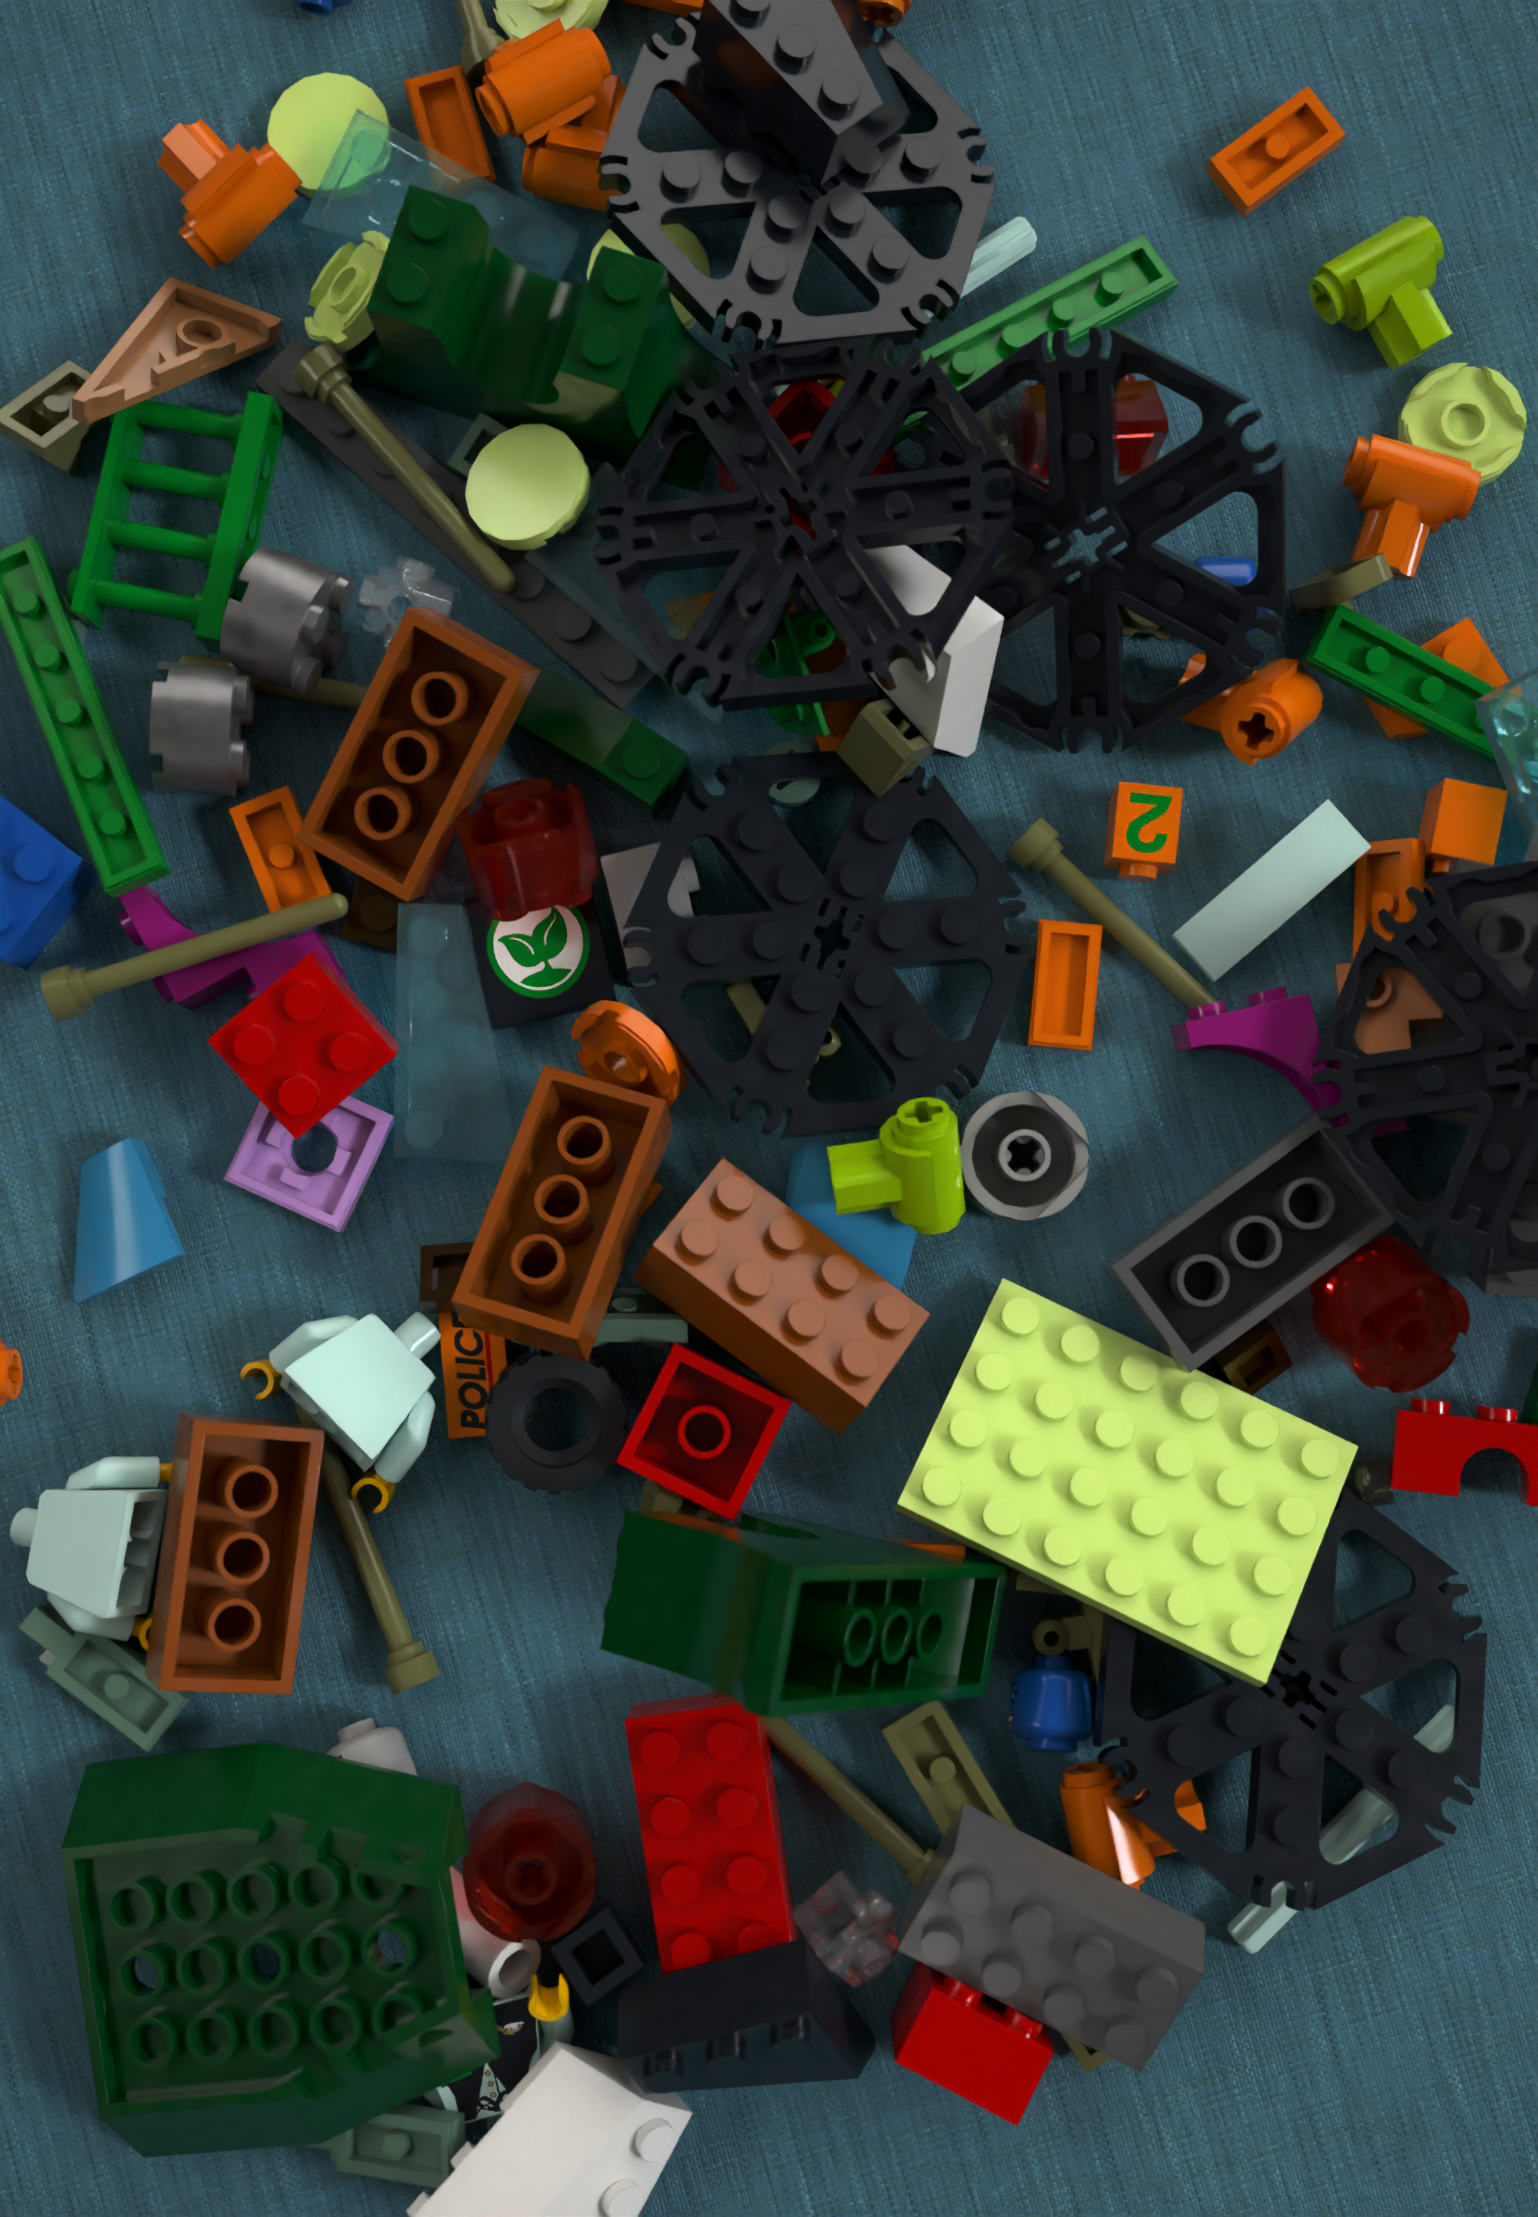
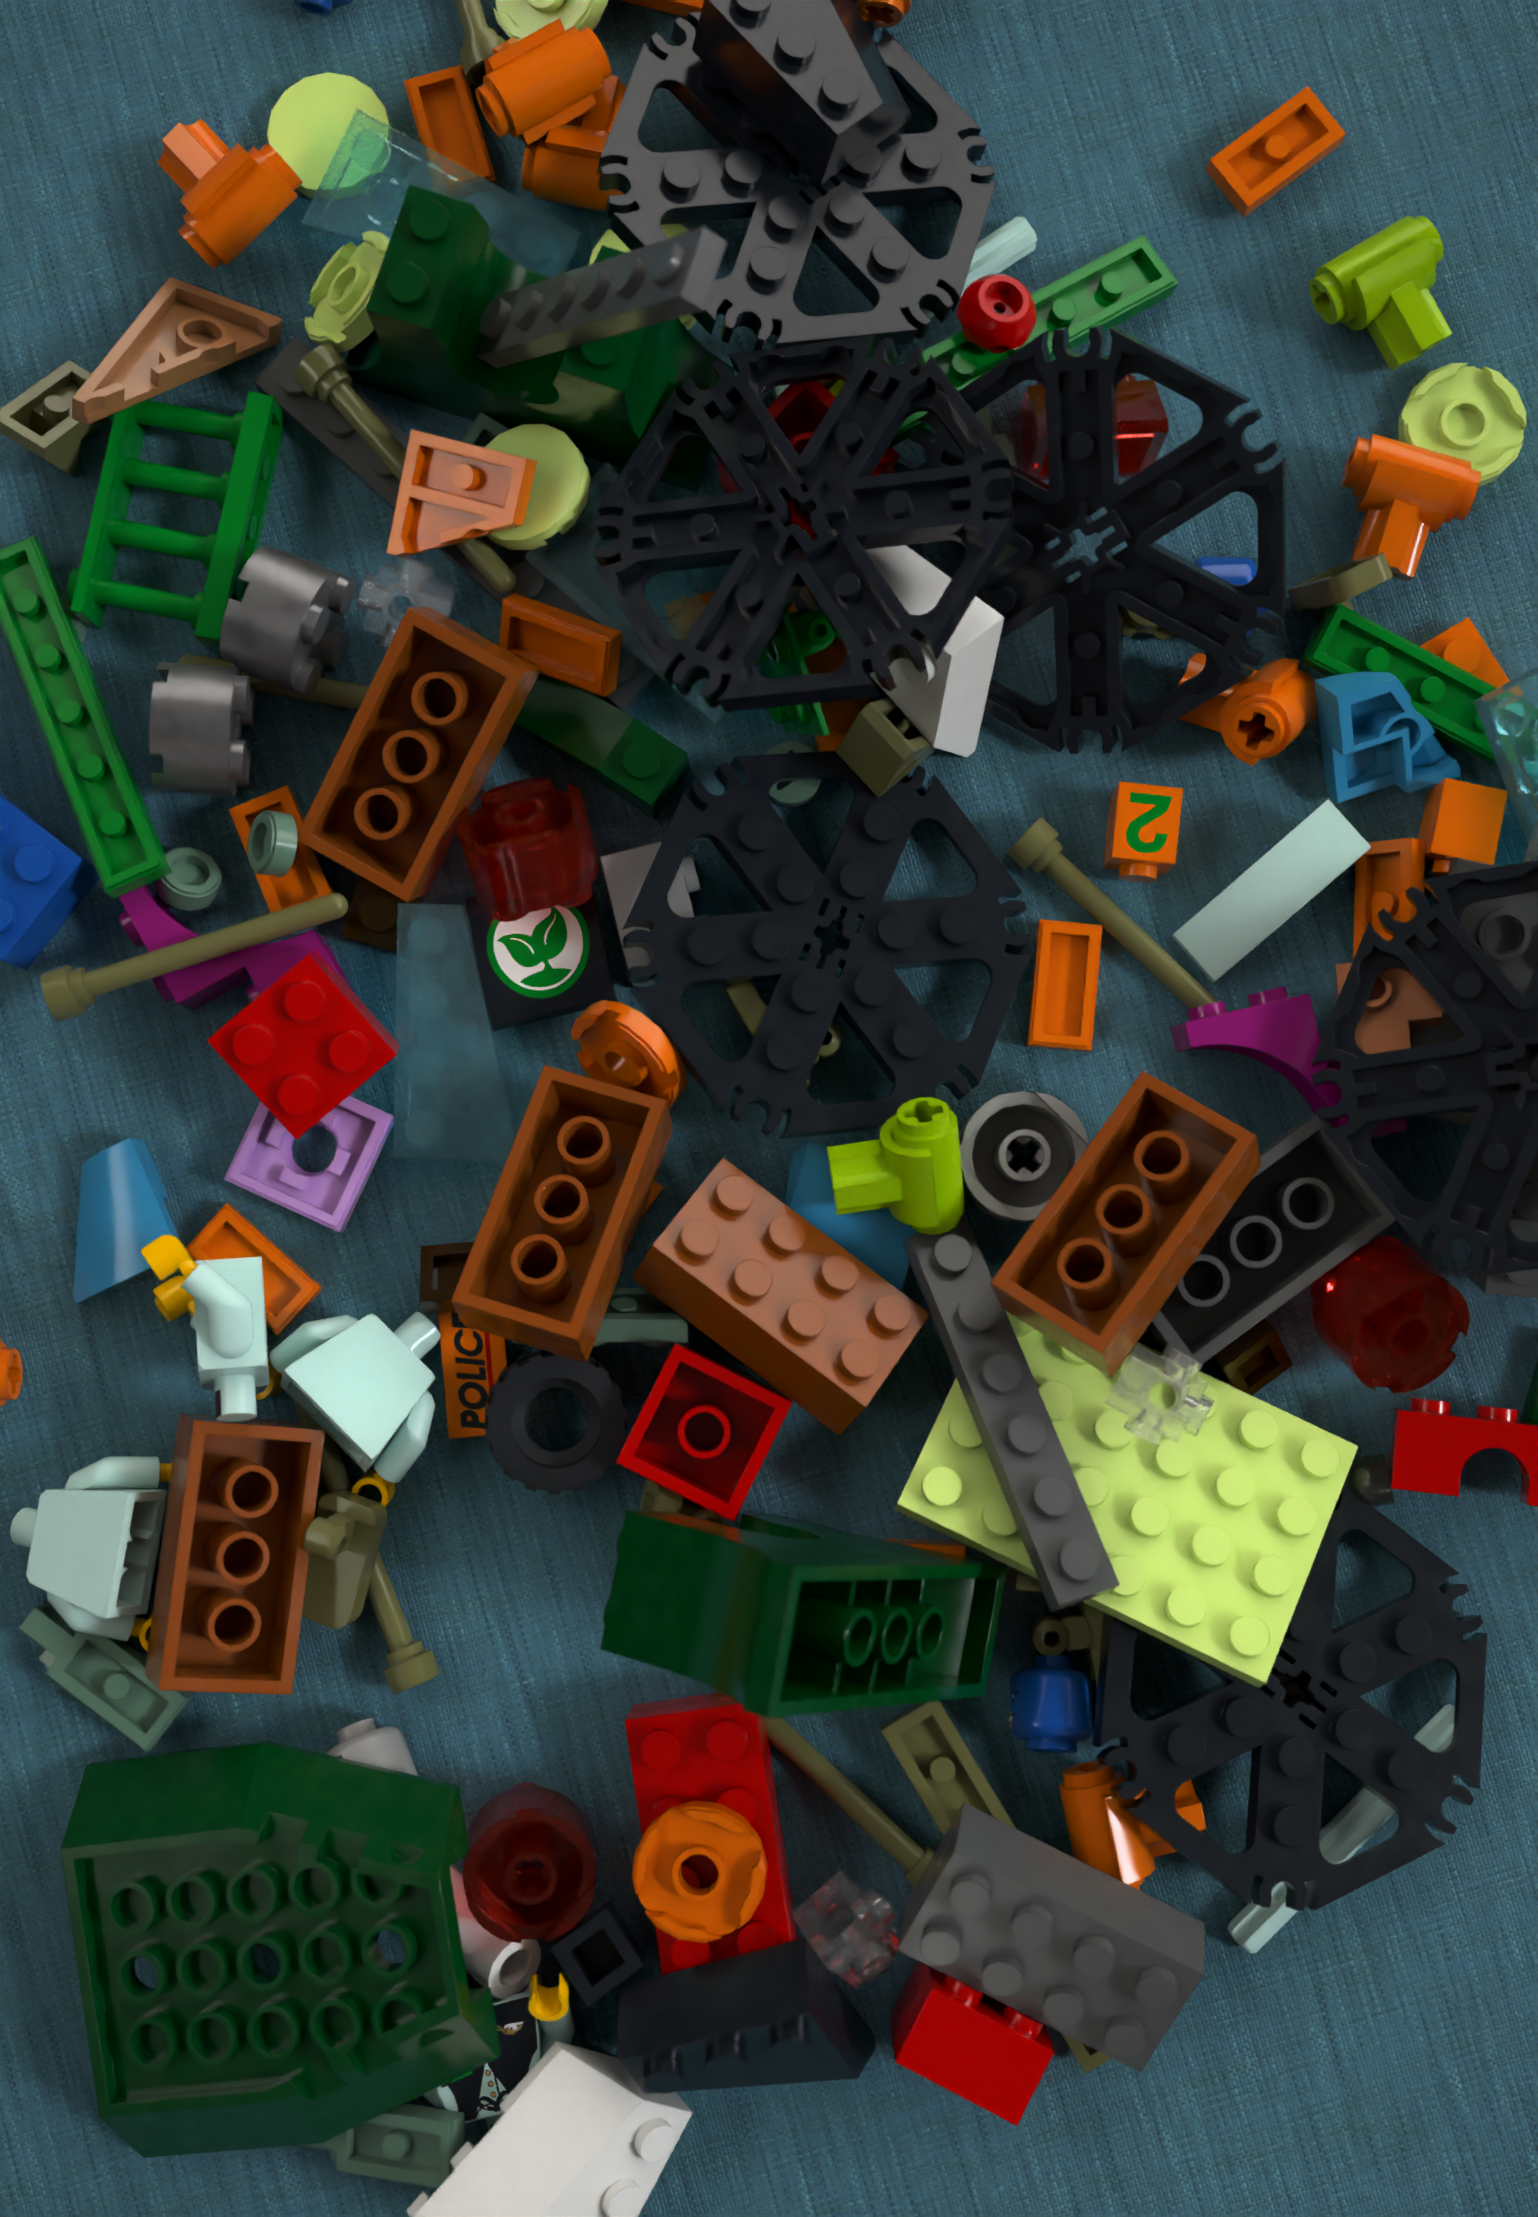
(192, 881): none -> sand green tile
(228, 1319): none -> light aqua torso
(272, 843): none -> sand green tile
(286, 1284): none -> orange tile
(341, 1557): none -> olive piece
(456, 494): none -> orange wing
(561, 644): none -> orange tile
(602, 299): none -> dark grey plate
(708, 1831): none -> orange tile
(986, 326): none -> red plate
(1011, 1418): none -> dark grey plate
(1127, 1223): none -> dark orange brick
(1133, 1396): none -> clear brick
(1375, 737): none -> dark azure slope

